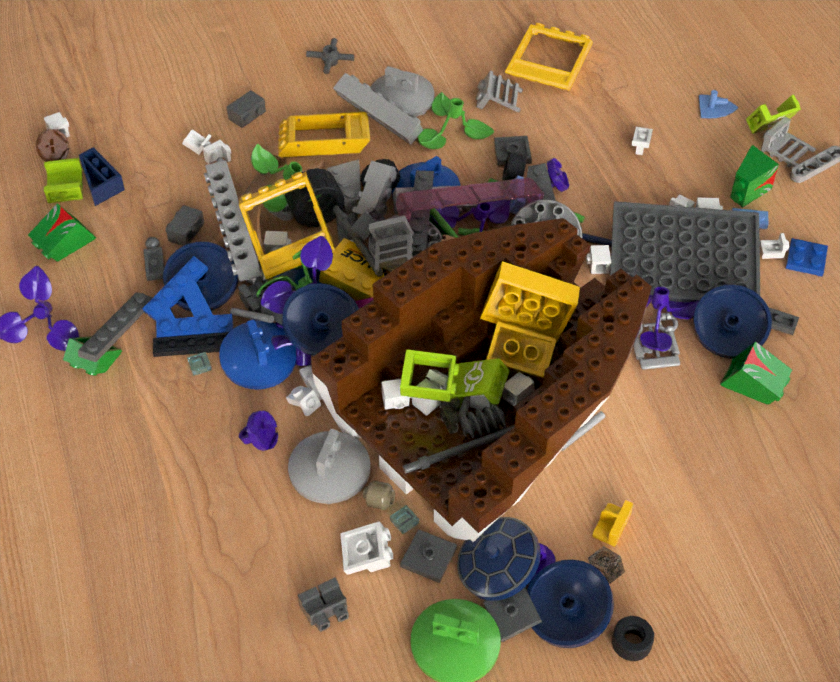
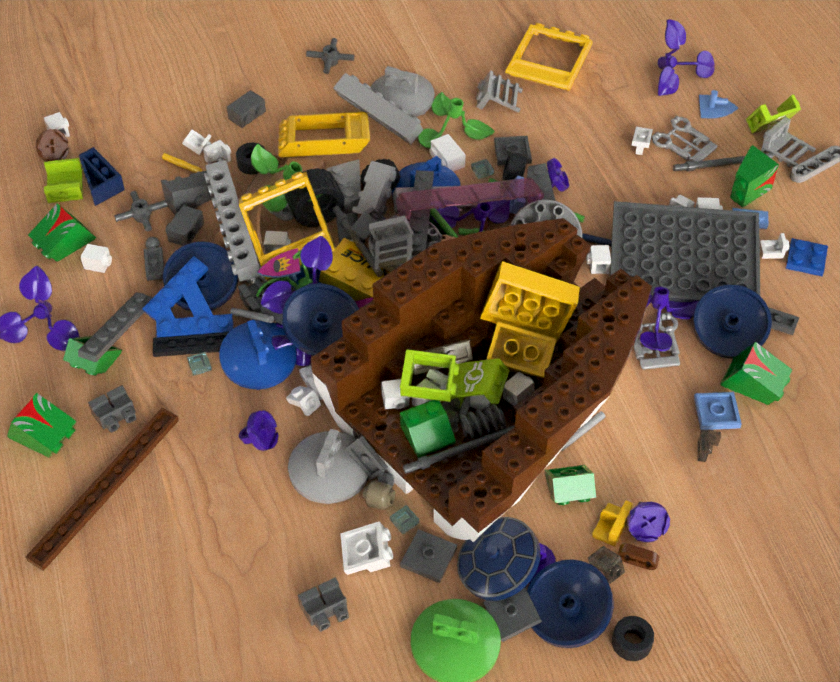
(41, 426): none -> green slope
(96, 258): none -> white brick
(101, 489): none -> reddish brown plate
(110, 414): none -> dark grey hips
(141, 211): none -> dark grey bar
(181, 163): none -> yellow piece
(186, 191): none -> dark grey wedge
(243, 158): none -> black tyre
(282, 266): none -> dark pink shield
(369, 460): none -> dark grey plate
(427, 428): none -> green slope
(448, 152): none -> white brick
(459, 349): none -> dark tan tile
(482, 168): none -> clear light blue tile
(570, 484): none -> slope
(638, 556): none -> reddish brown beam
(648, 521): none -> dark purple tile
(669, 81): none -> dark purple plant
(691, 165): none -> dark grey bar
(700, 155): none -> light grey piece
(705, 443): none -> clear smoke bracket
(717, 411): none -> medium blue plate

